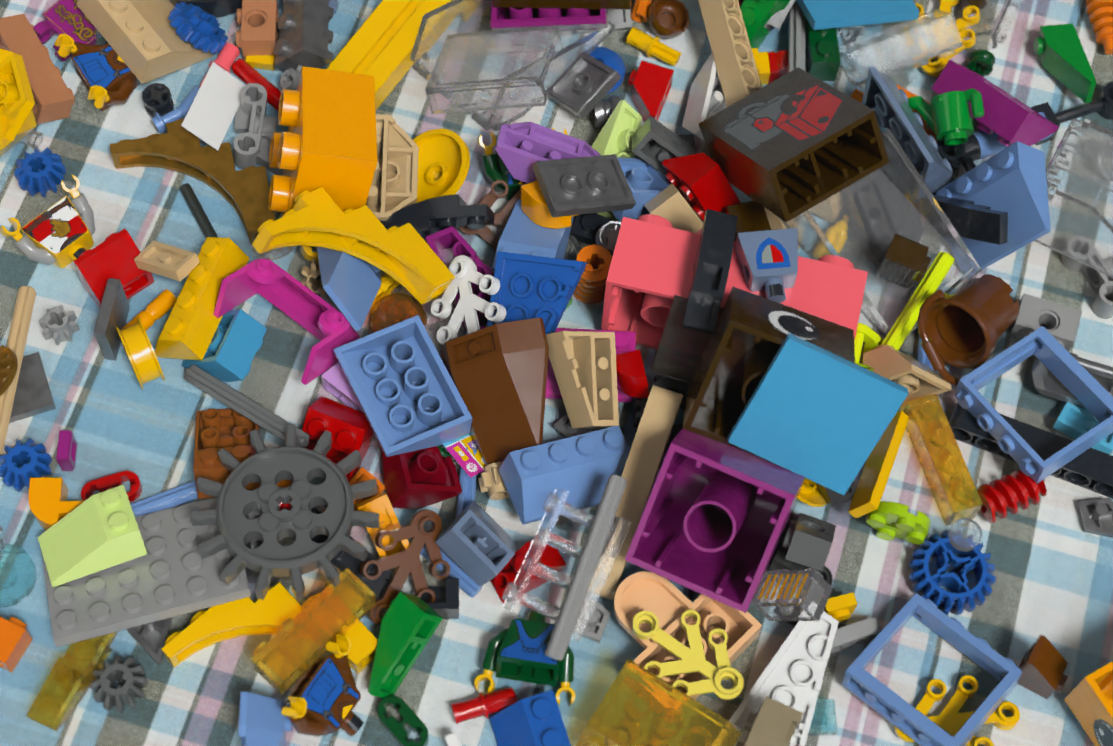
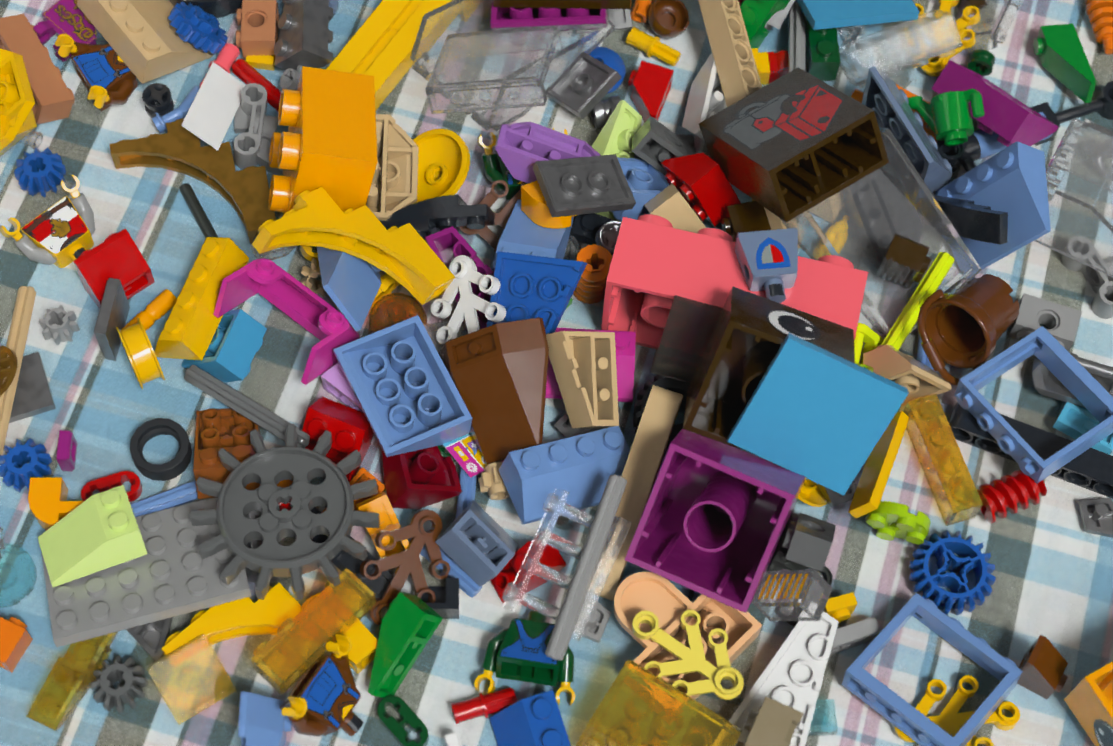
(155, 428): none -> black tyre
(167, 260): tan plate -> none
(191, 678): none -> clear yellow tile
(631, 374): red brick -> none
(710, 271): black slope -> none
(965, 534): clear tile -> none

